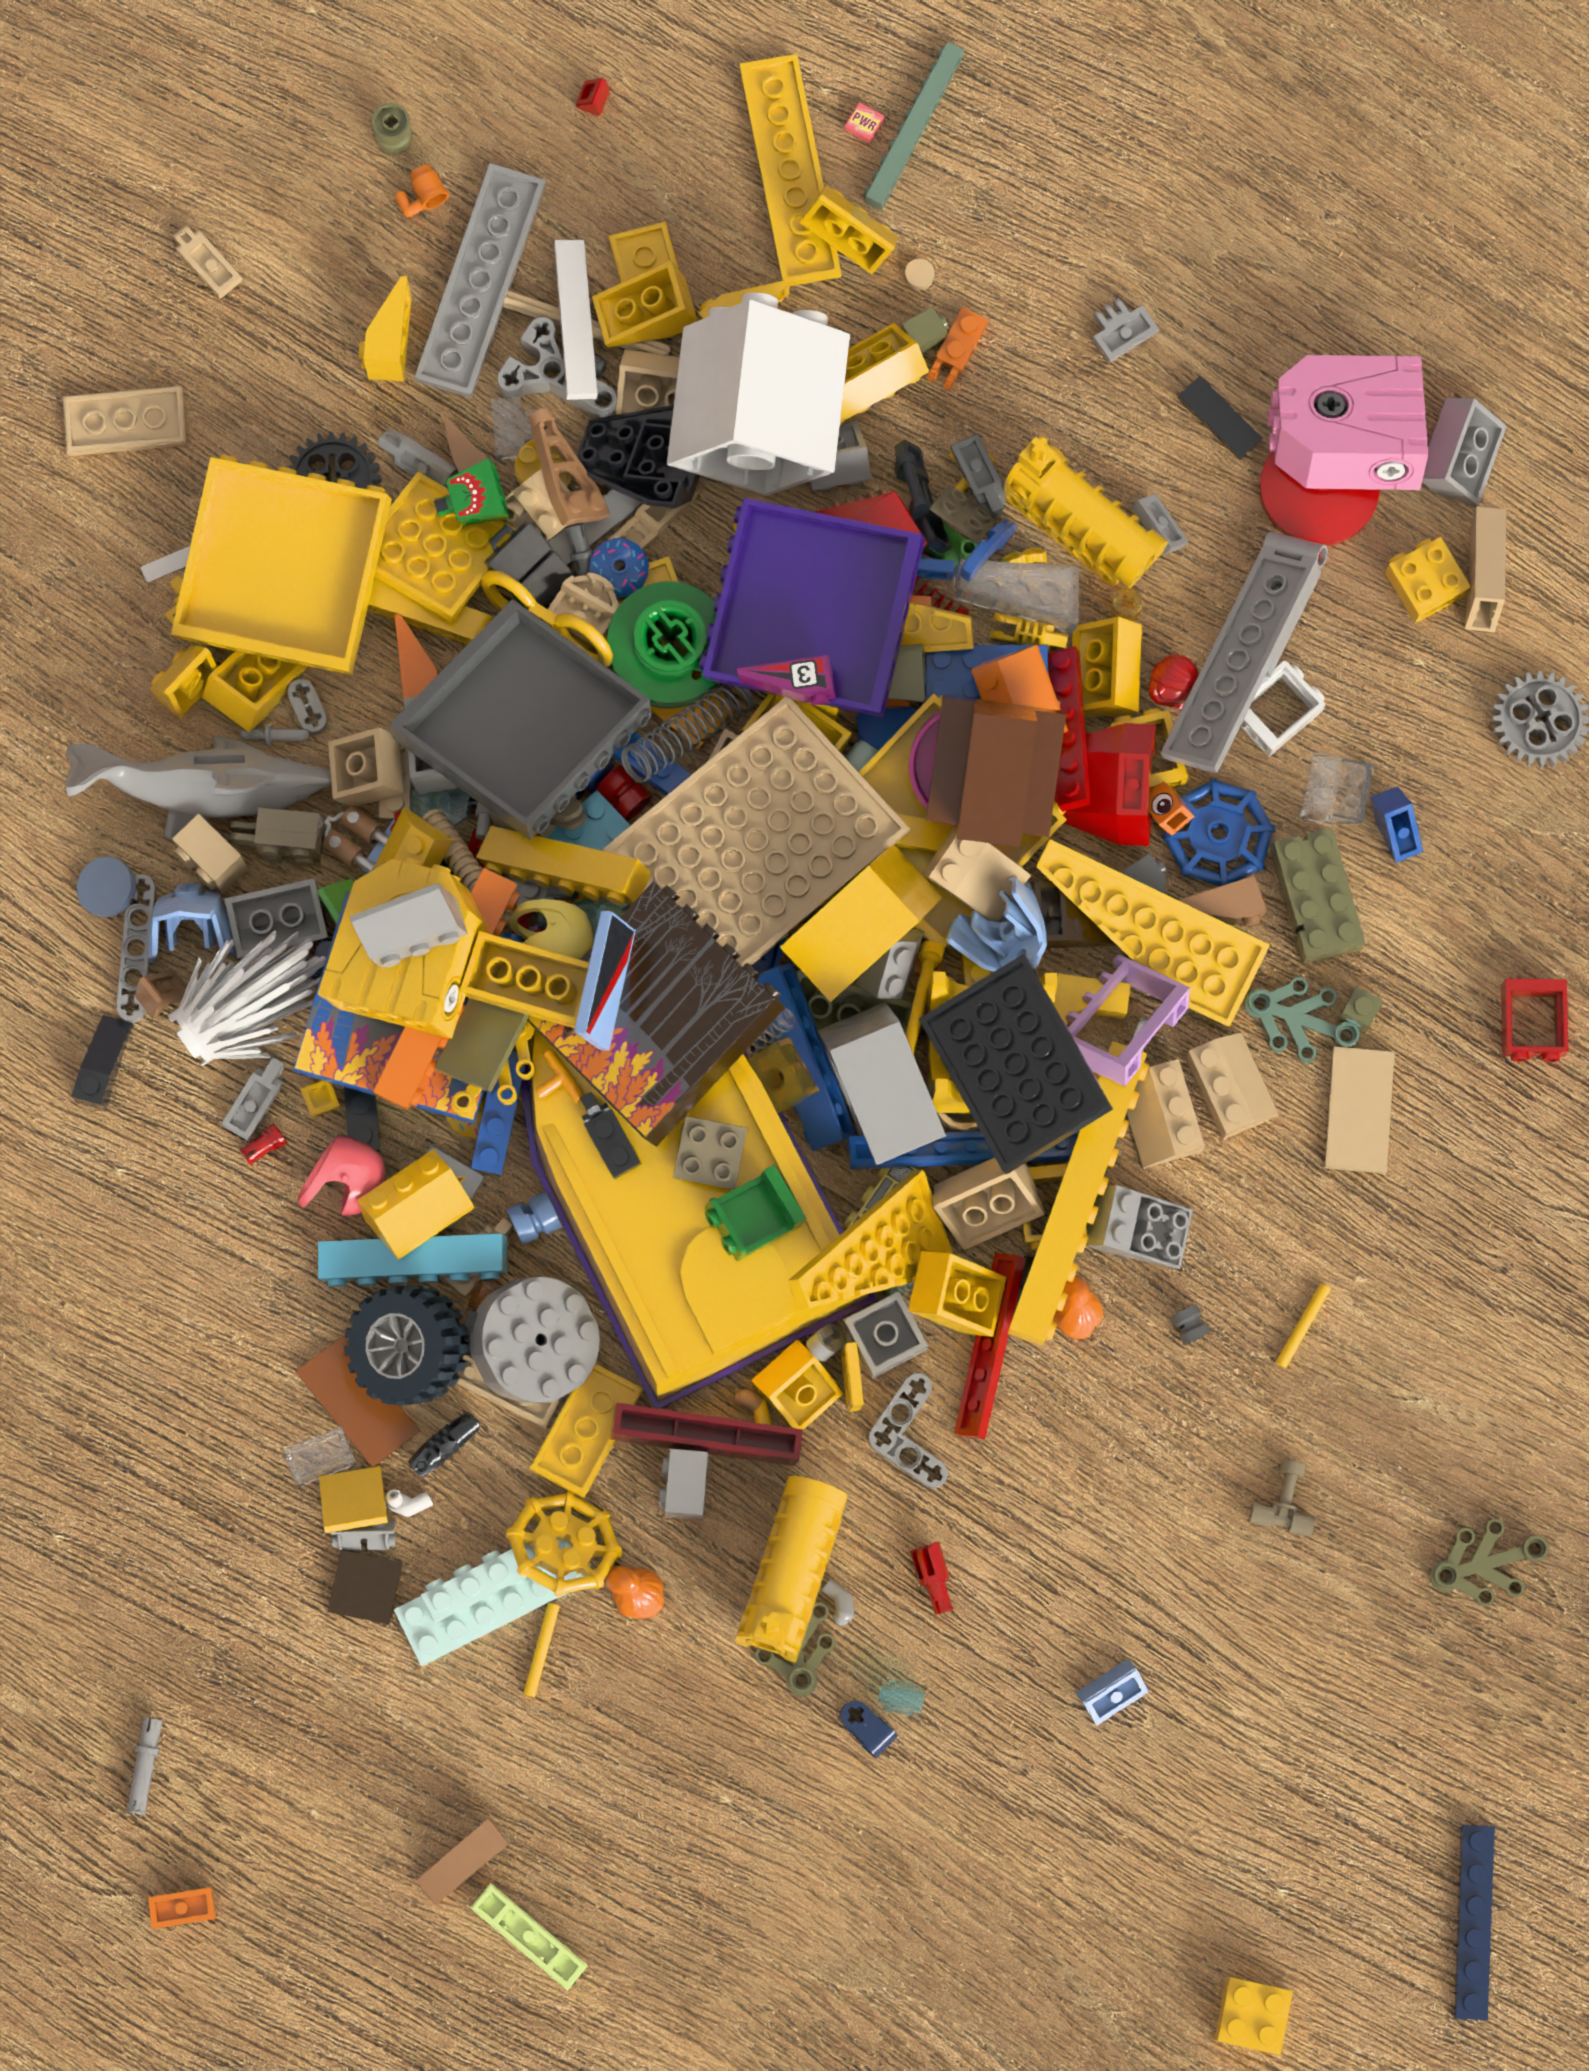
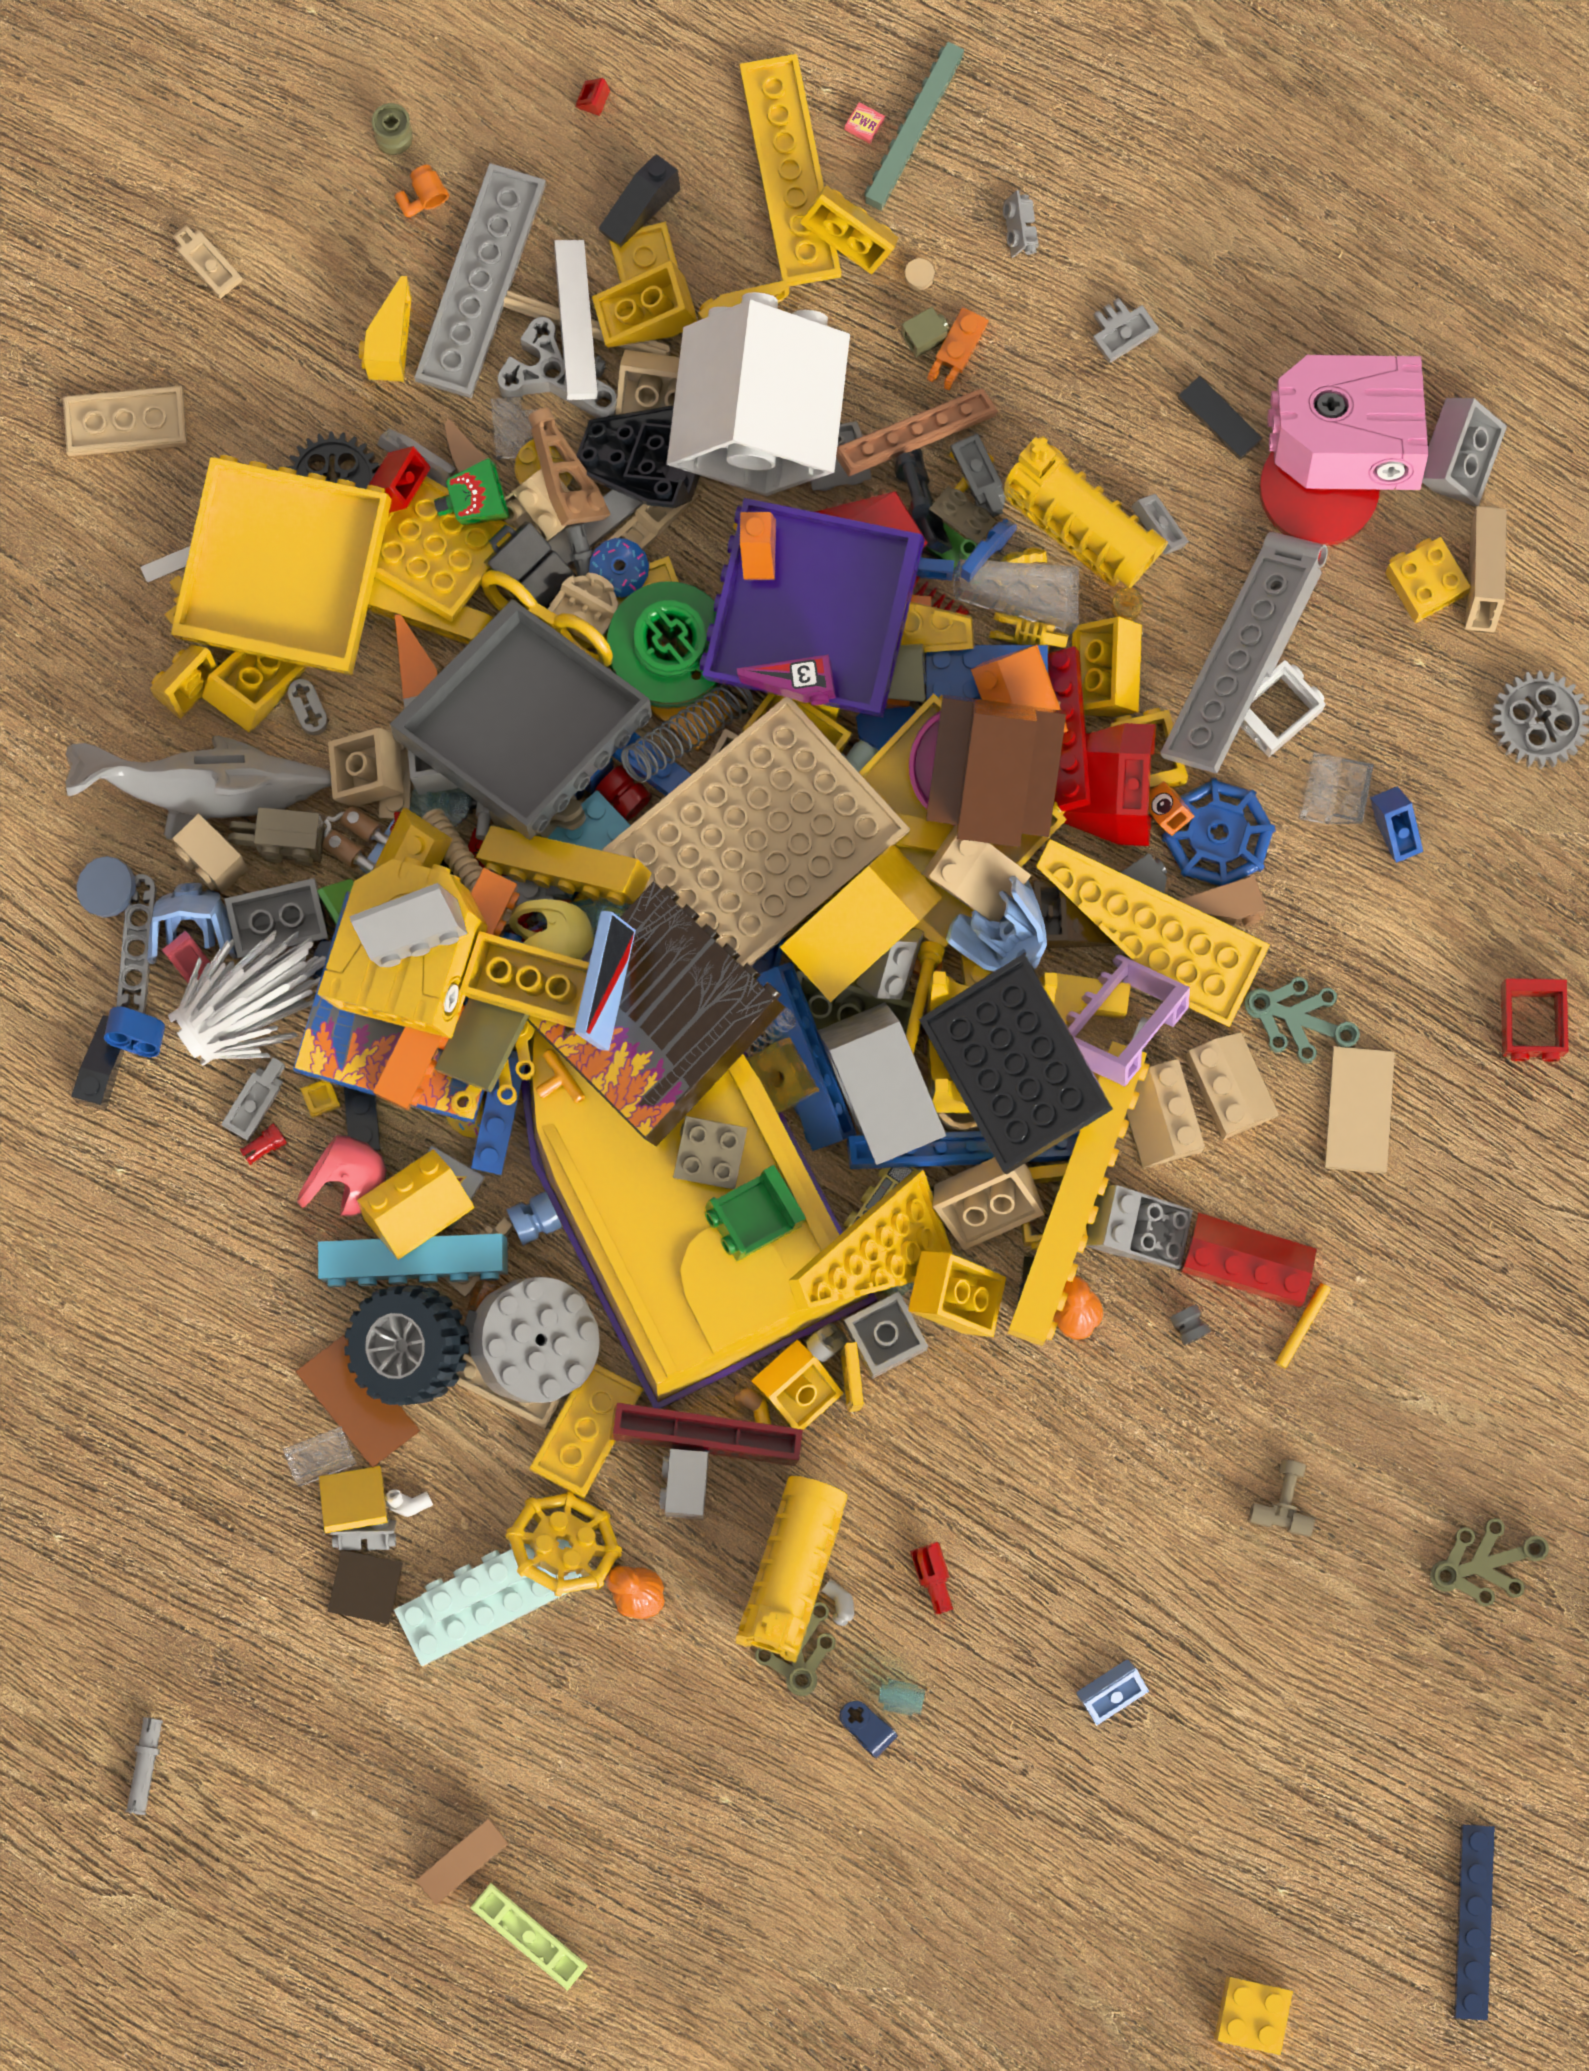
(134, 1032): none -> blue beam
(159, 991): medium nougat slope -> none
(182, 1908): orange plate -> none
(184, 954): none -> coral tile
(275, 734): light grey piece -> none
(401, 476): none -> red brick
(444, 1444): black hinge -> none
(541, 1650): yellow bar -> none
(609, 1137): black hinge -> none
(641, 200): none -> black slope
(758, 545): none -> orange slope
(879, 369): yellow slope -> none
(899, 1441): light grey beam -> none
(915, 432): none -> nougat tile
(989, 1355): red plate -> none
(1017, 212): none -> light grey hinge
(1172, 681): red hair -> none
(1249, 1260): none -> red slope
(1317, 896): olive piece -> none
(1361, 1009): olive brick -> none

